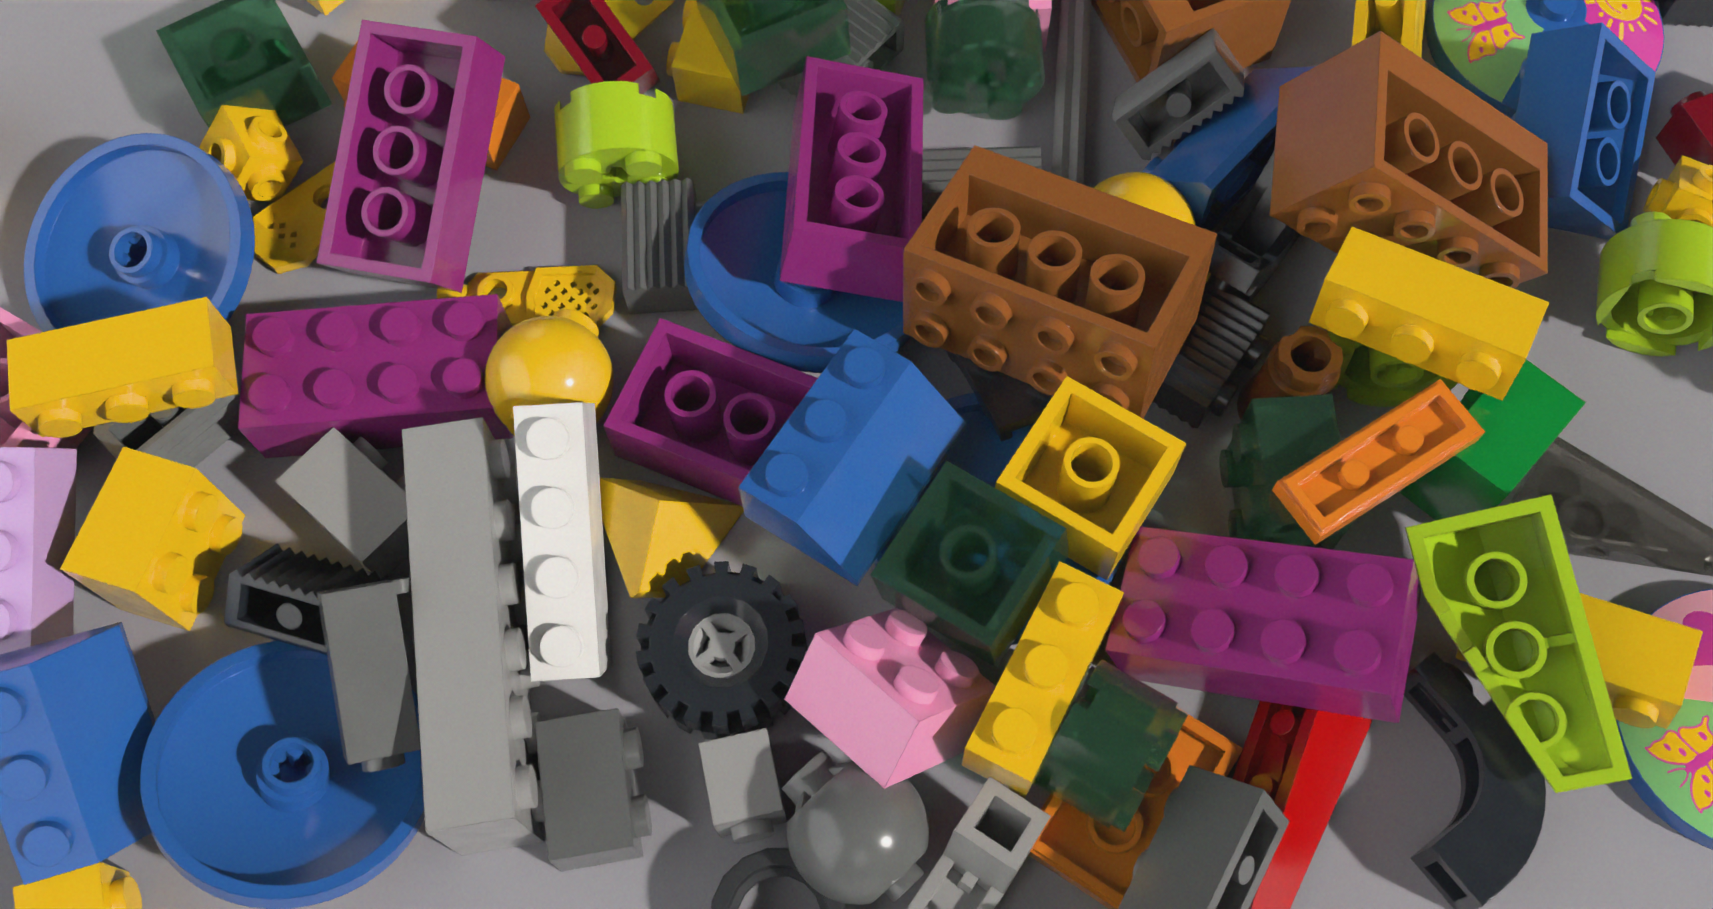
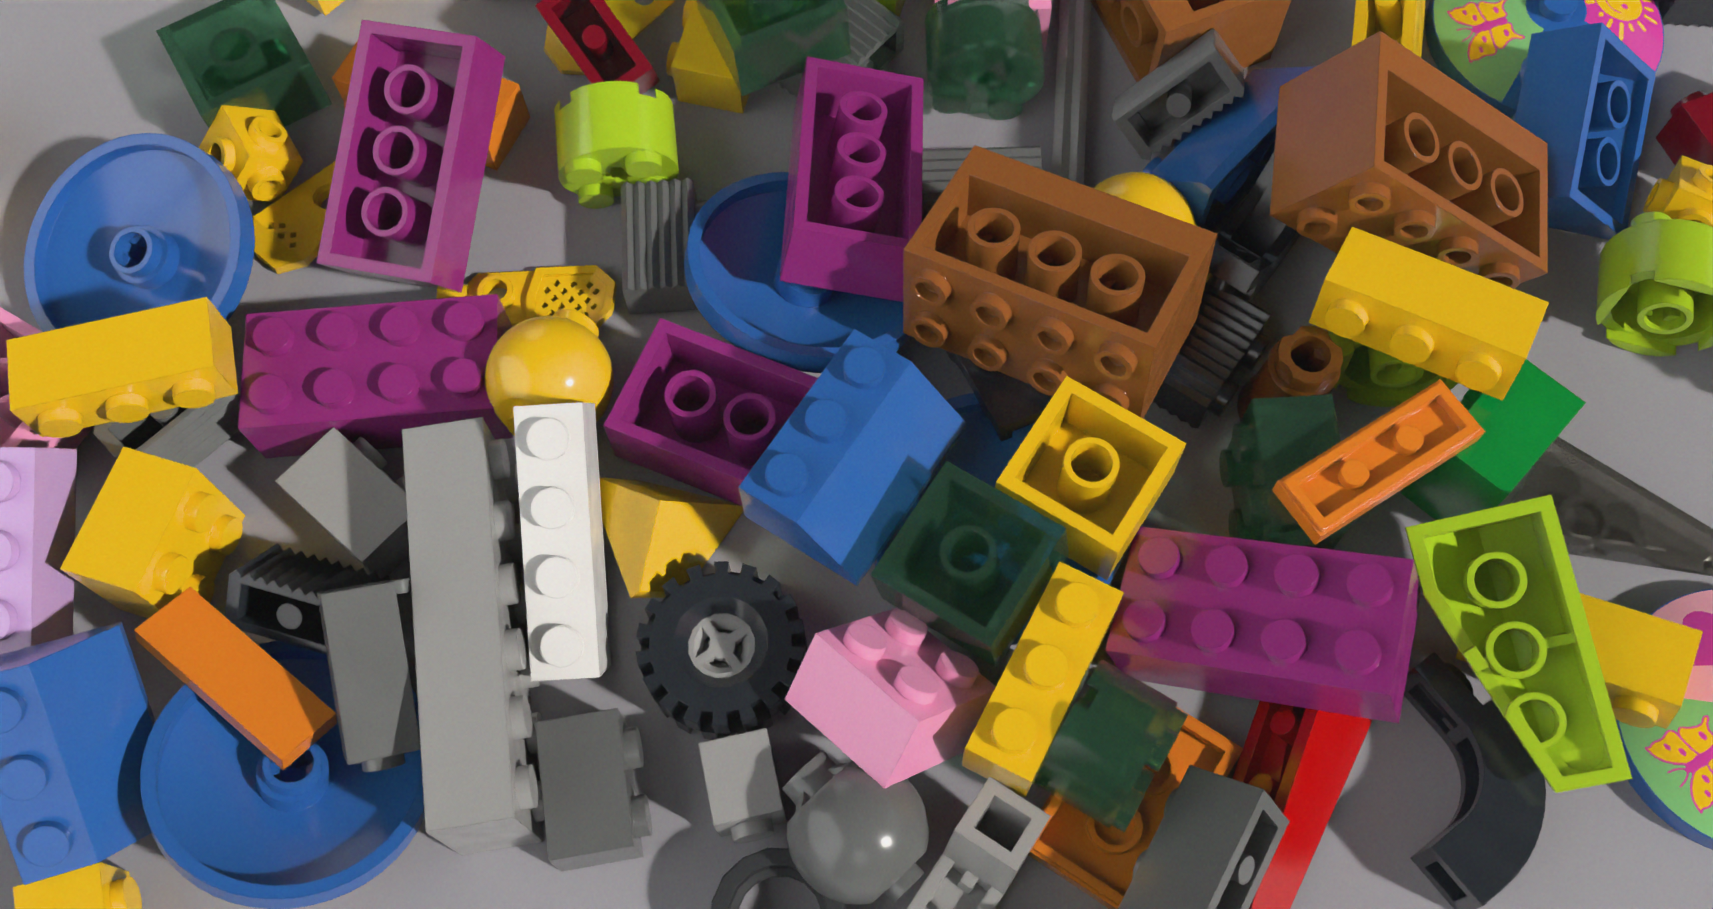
(236, 677): none -> orange tile

